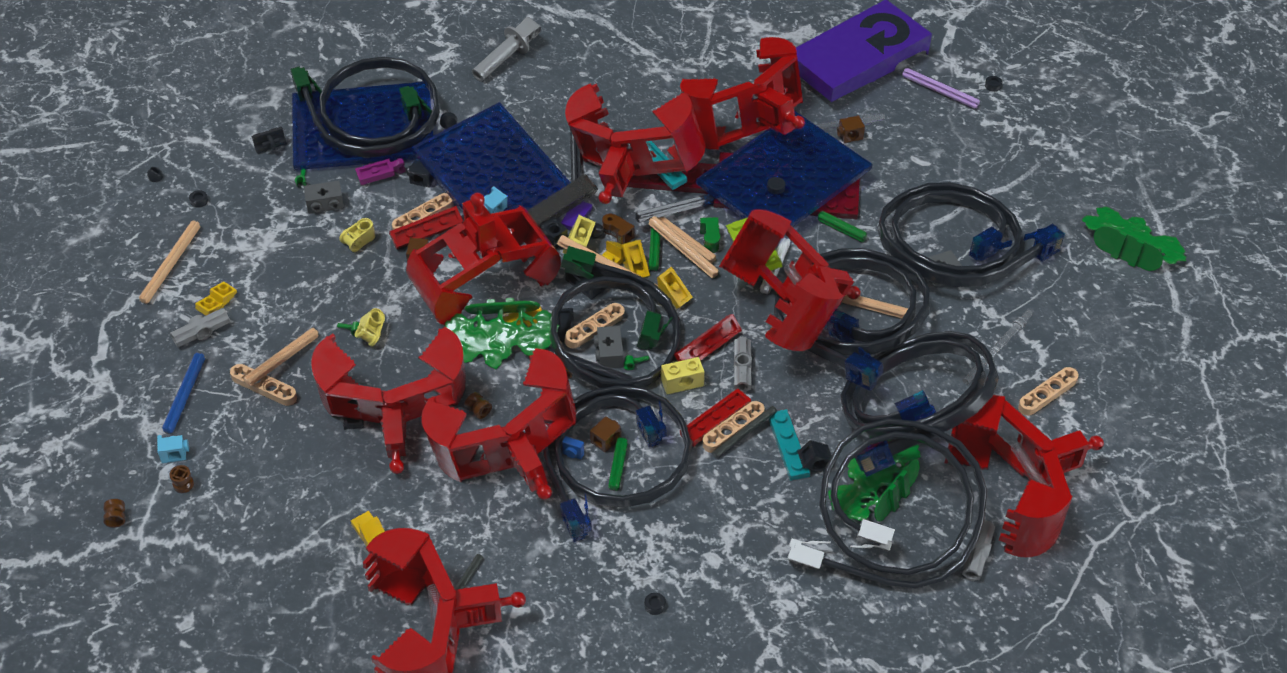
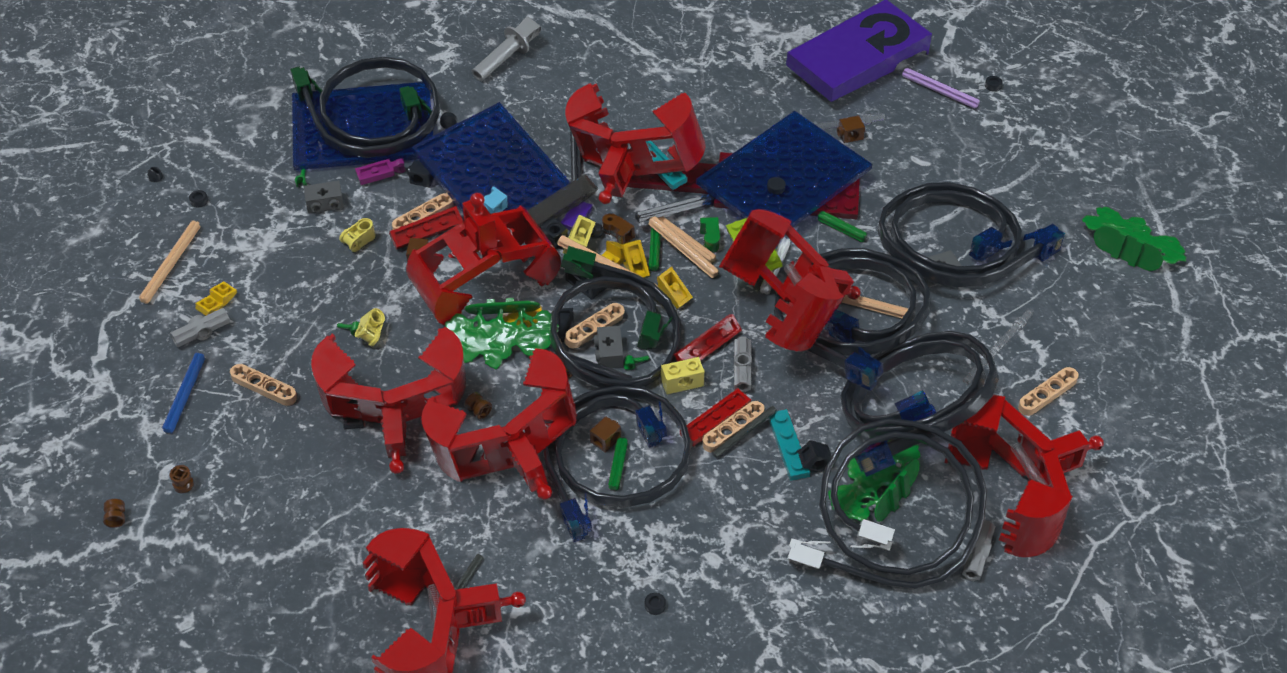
(172, 448): medium azure brick -> none
(269, 139): black hips -> none
(280, 357): light nougat axle -> none
(367, 527): yellow slope -> none
(573, 448): blue plate -> none
(776, 90): red piece -> none

